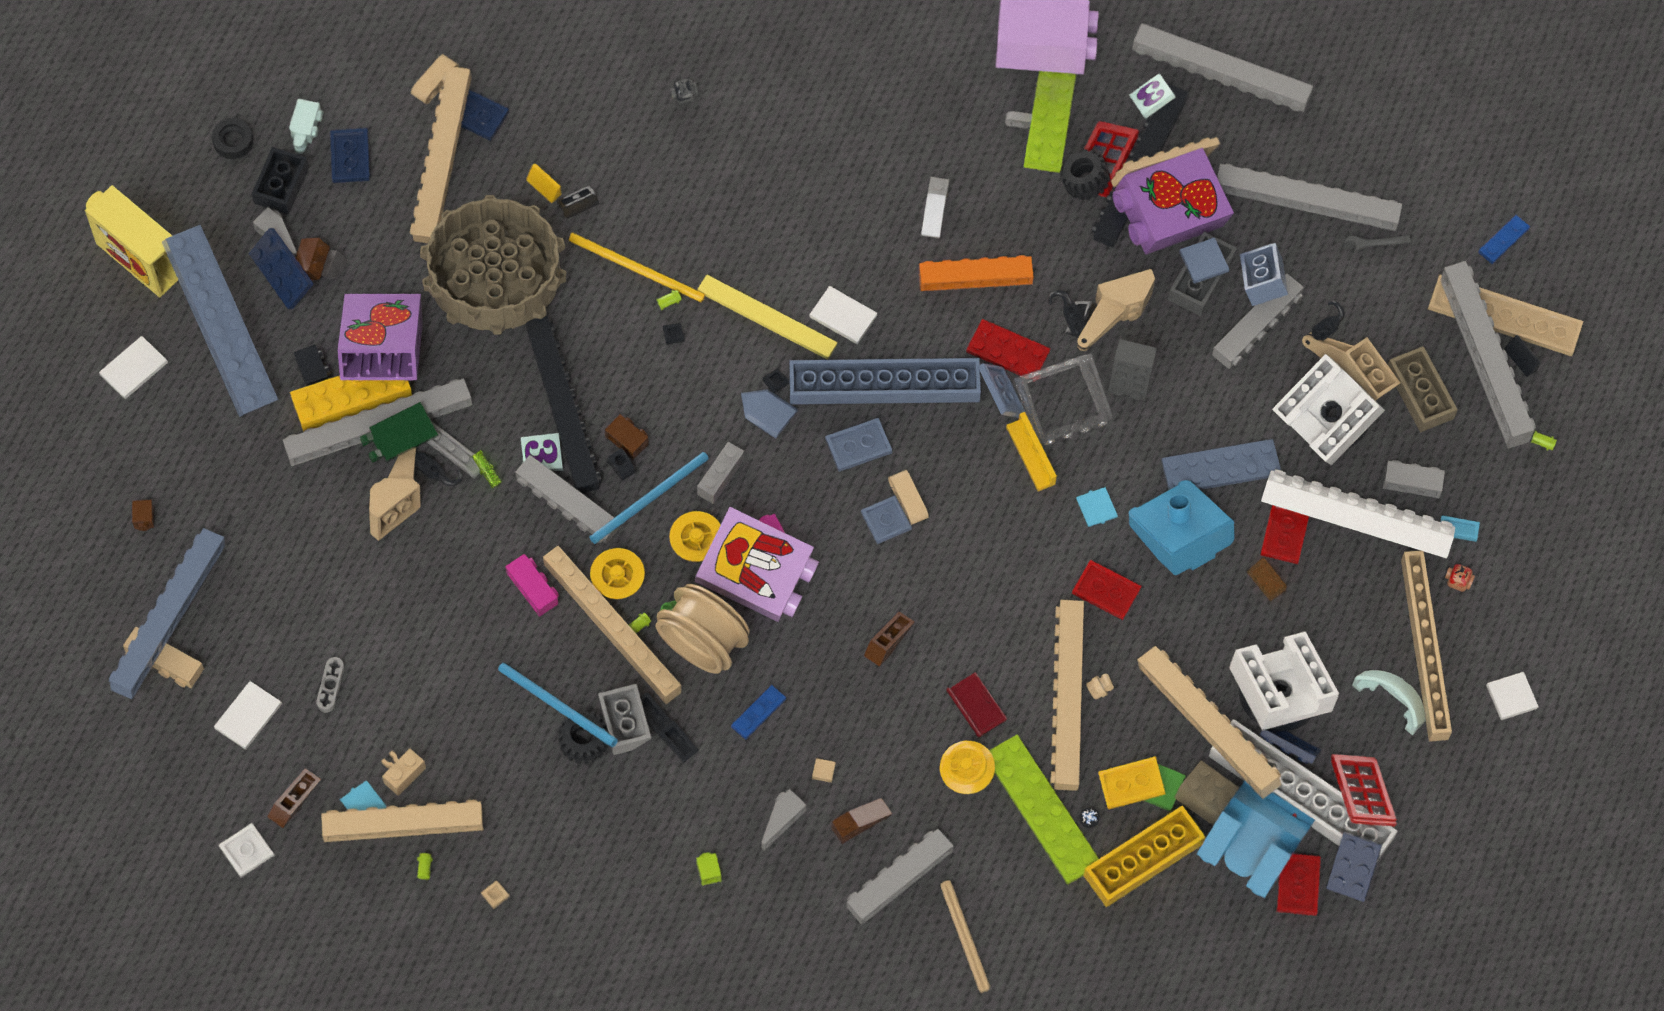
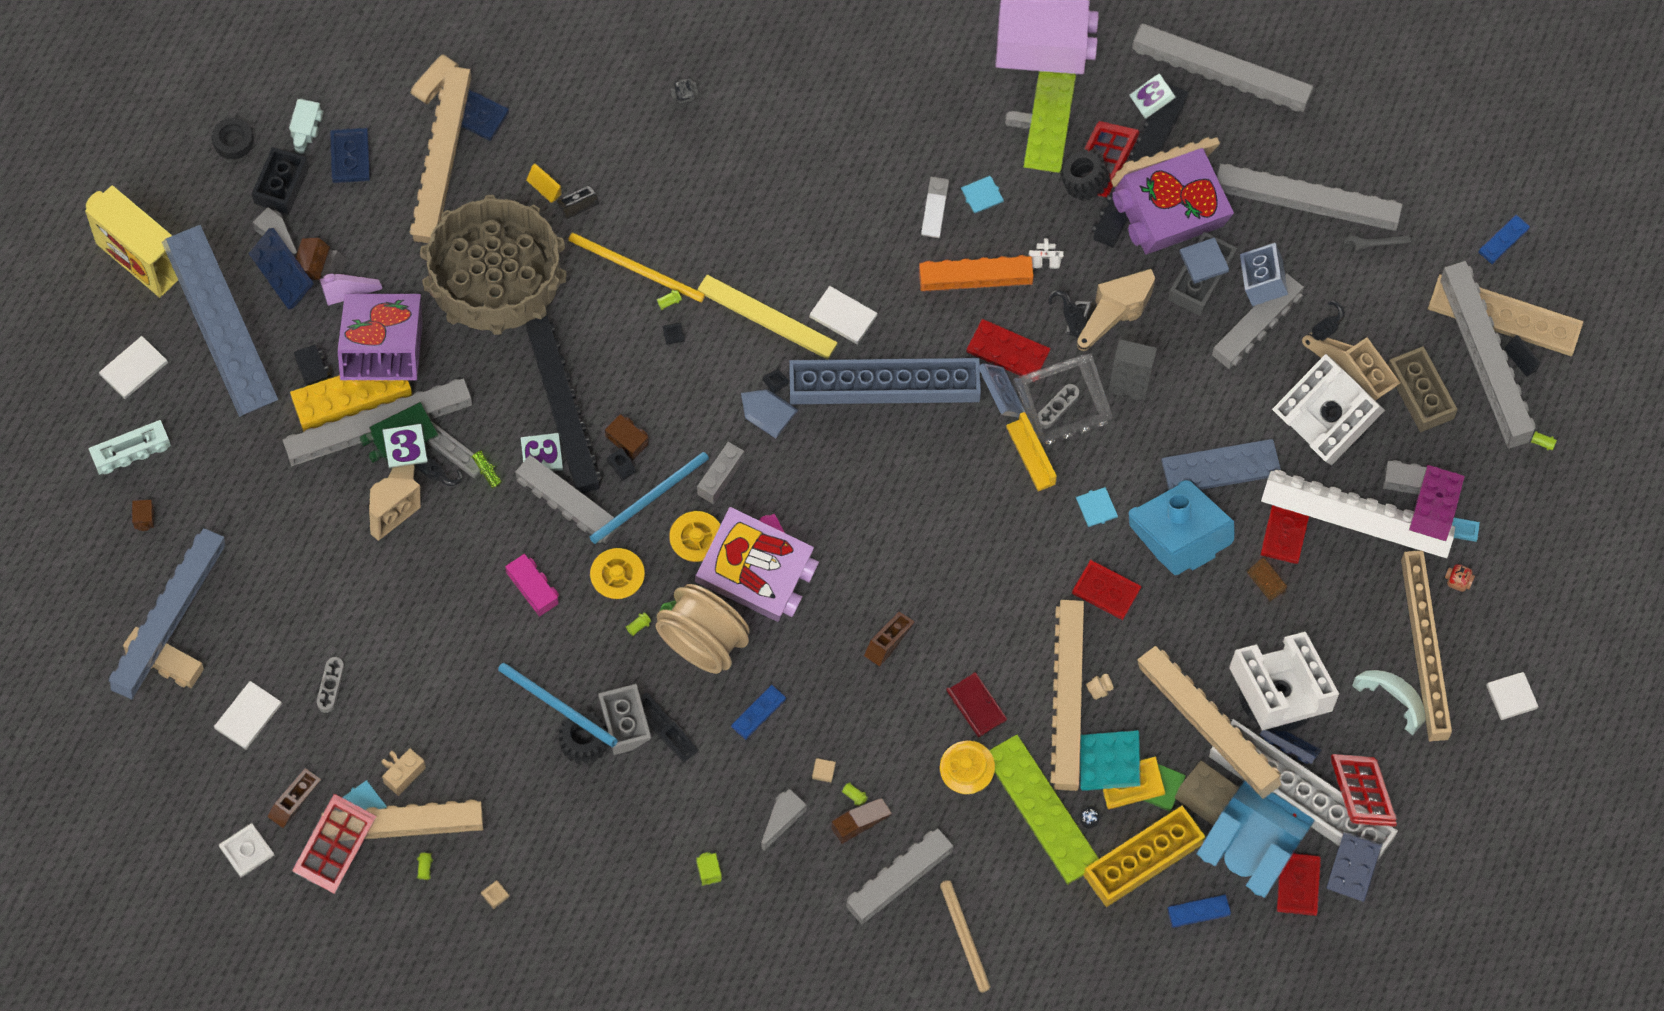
(130, 447): none -> light aqua brick
(334, 843): none -> piece
(338, 285): none -> lavender slope
(404, 446): none -> tile
(612, 624): tan brick -> none
(854, 794): none -> lime pin
(858, 444): sand blue plate -> none
(886, 519): sand blue tile -> none
(908, 497): tan beam -> none
(982, 194): none -> medium azure piece
(1053, 256): none -> white hips
(1060, 398): none -> light grey beam
(1110, 760): none -> teal plate
(1198, 911): none -> blue plate
(1436, 503): none -> magenta brick

